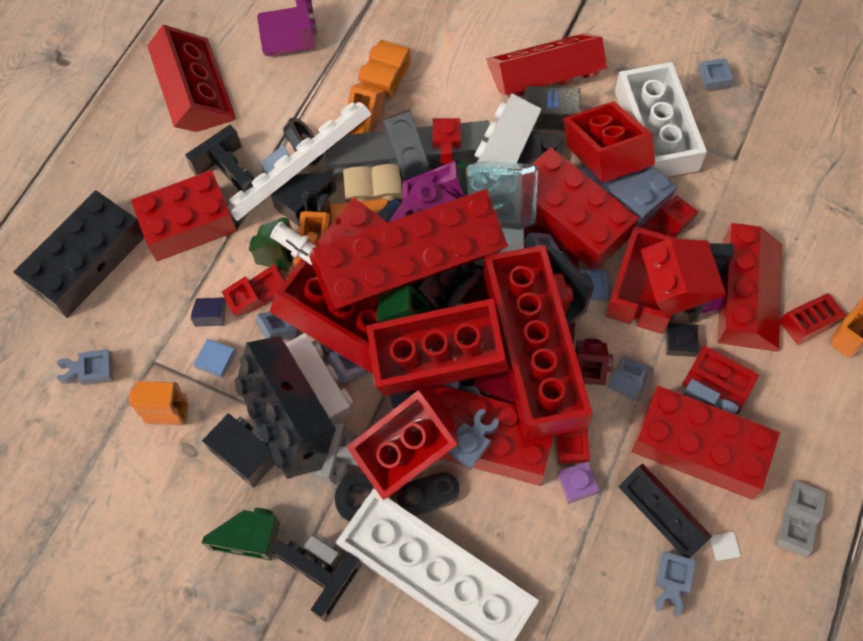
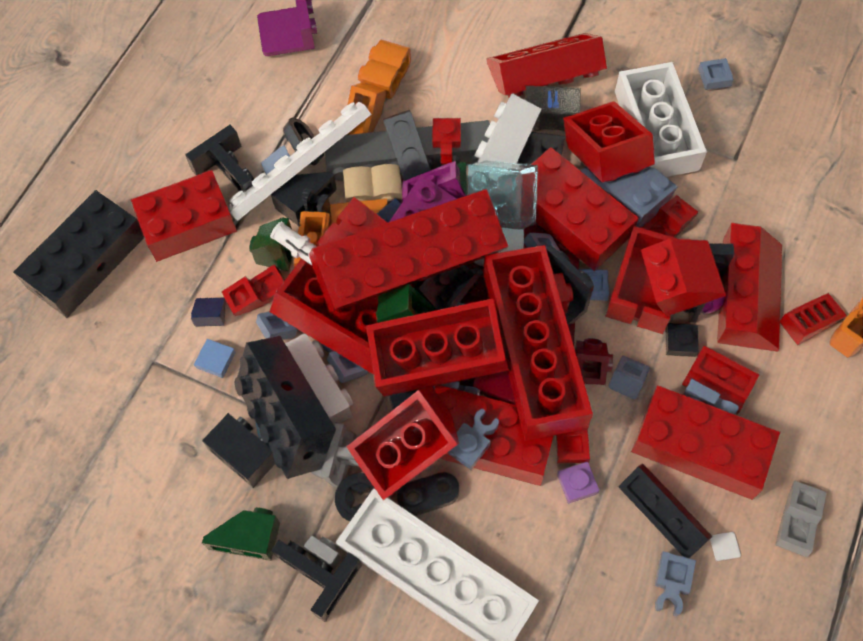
(89, 369): sand blue plate -> none
(159, 402): orange brick -> none
(189, 80): red slope -> none

